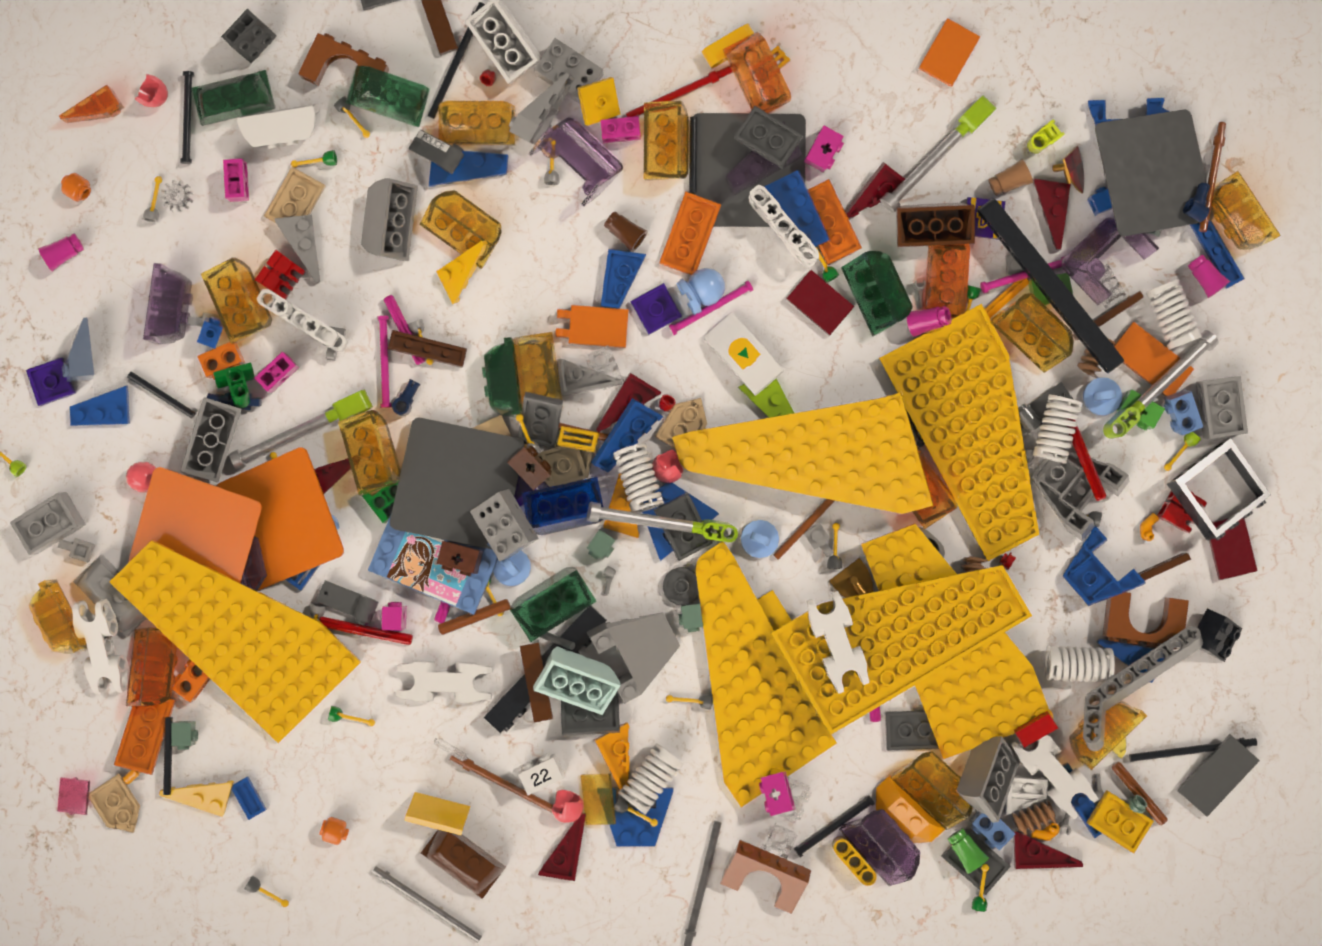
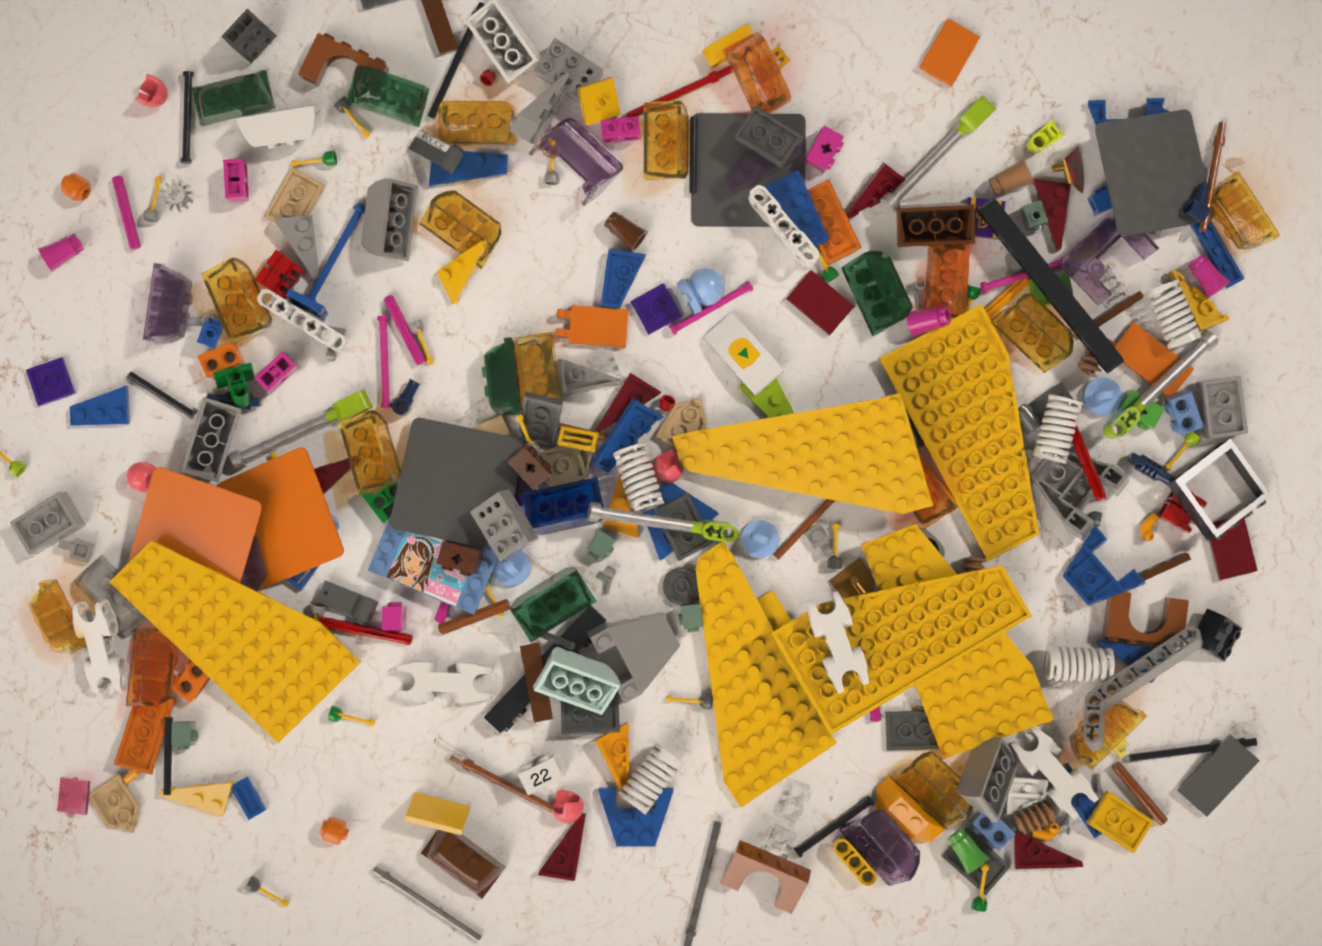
(79, 359): sand blue slope -> none
(98, 105): clear orange slope -> none
(126, 212): none -> dark pink axle
(309, 302): none -> blue tile
(427, 348): reddish brown tile -> none
(598, 799): clear yellow piece -> none
(622, 805): hinge -> none
(690, 233): orange tile -> none
(779, 783): dark pink brick -> none
(1007, 560): red plate -> none
(1033, 216): none -> sand green brick
(1036, 729): red tile -> none
(1137, 804): sand green plate -> none
(1149, 468): none -> dark blue hinge
(1202, 309): none -> yellow wing

